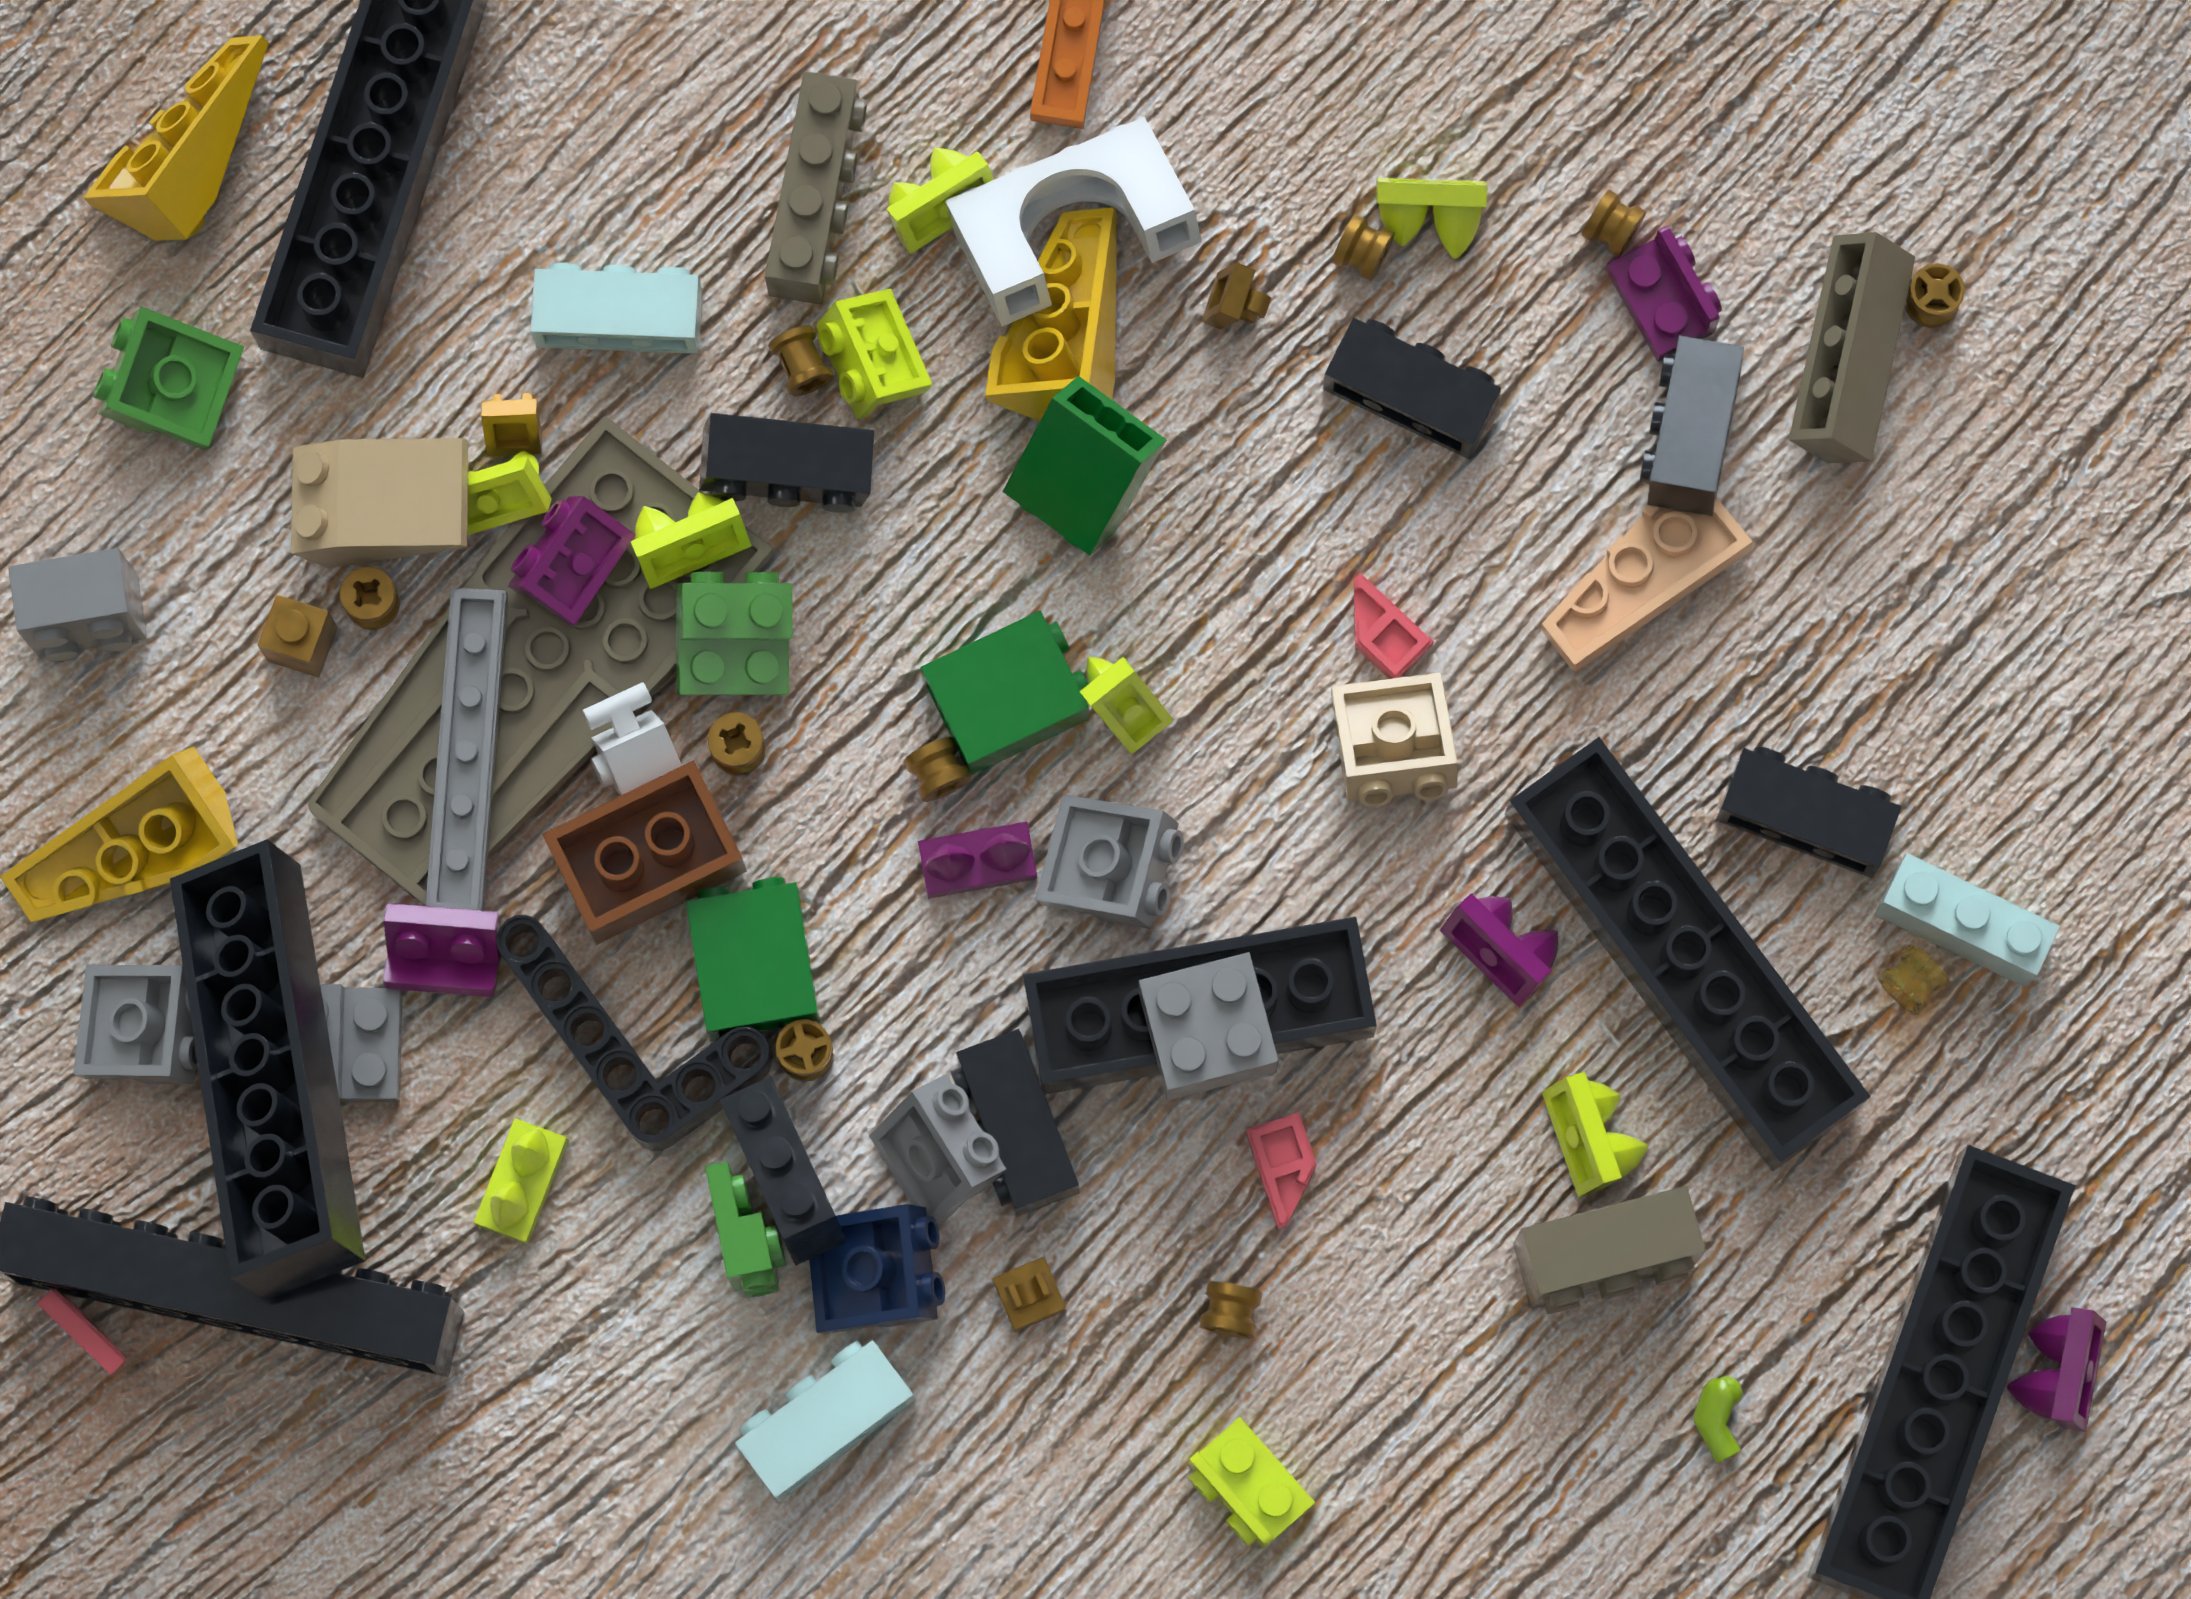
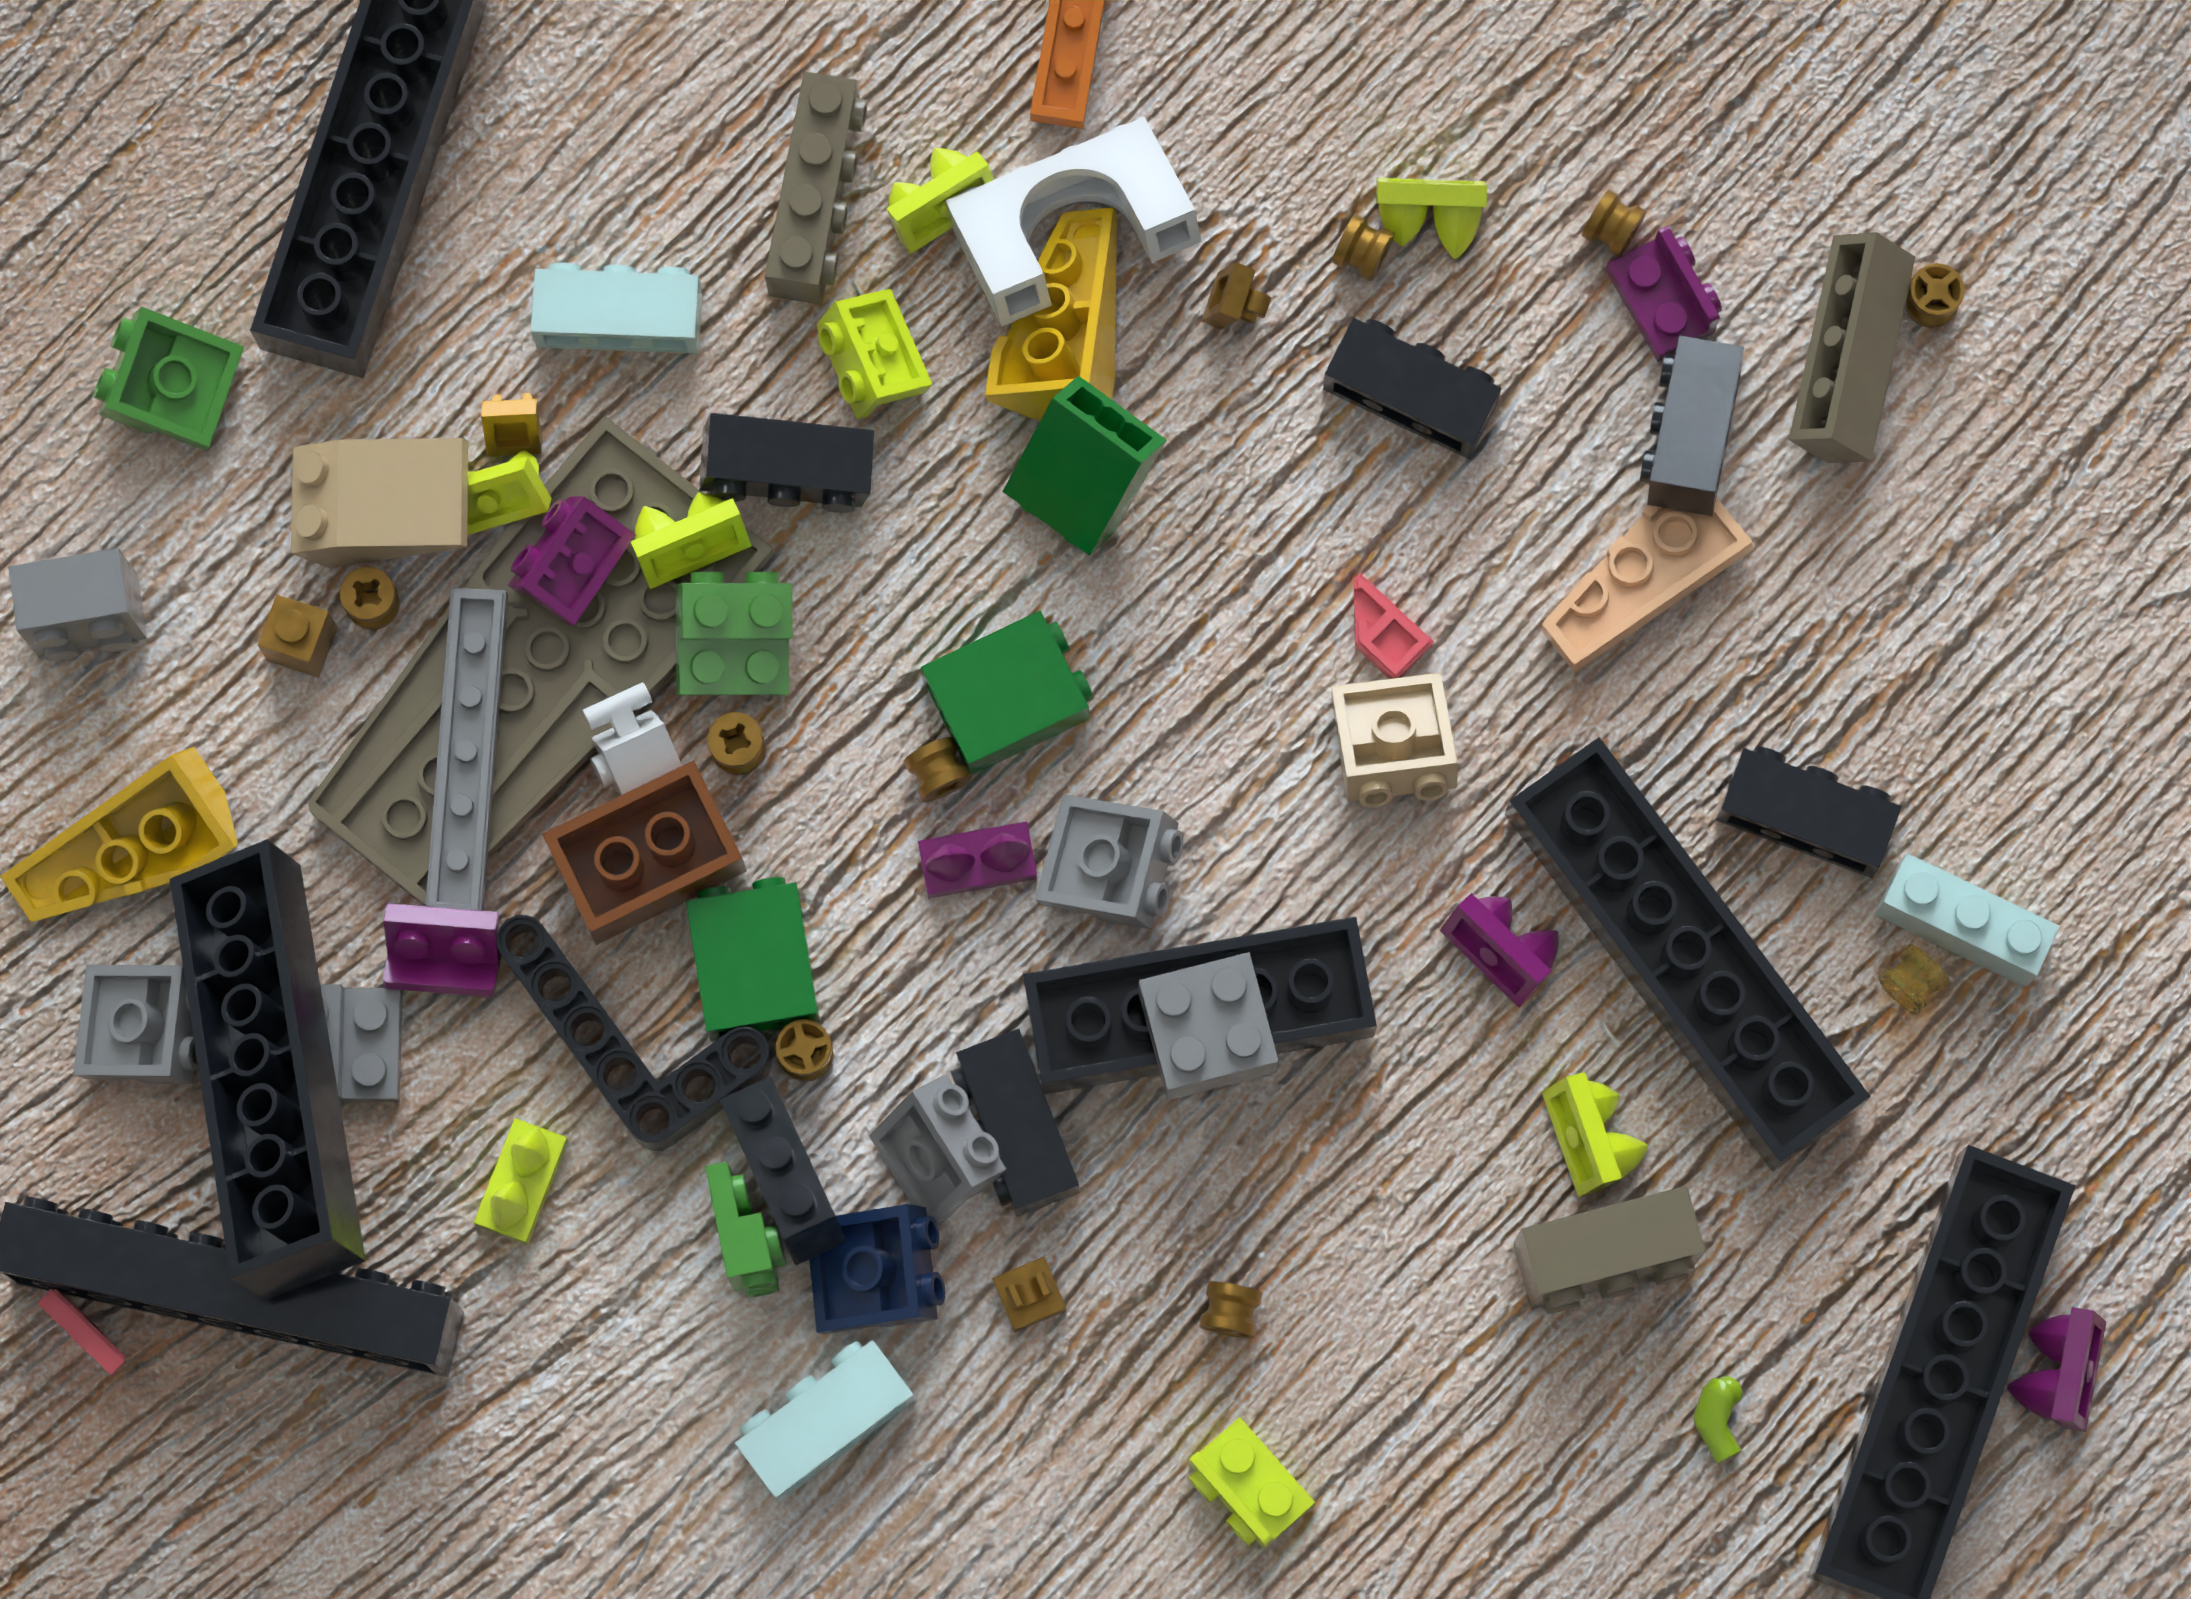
(181, 165): yellow wedge -> none
(800, 360): pearl gold bush -> none
(1124, 702): neon yellow tile -> none
(1283, 1163): coral tile -> none

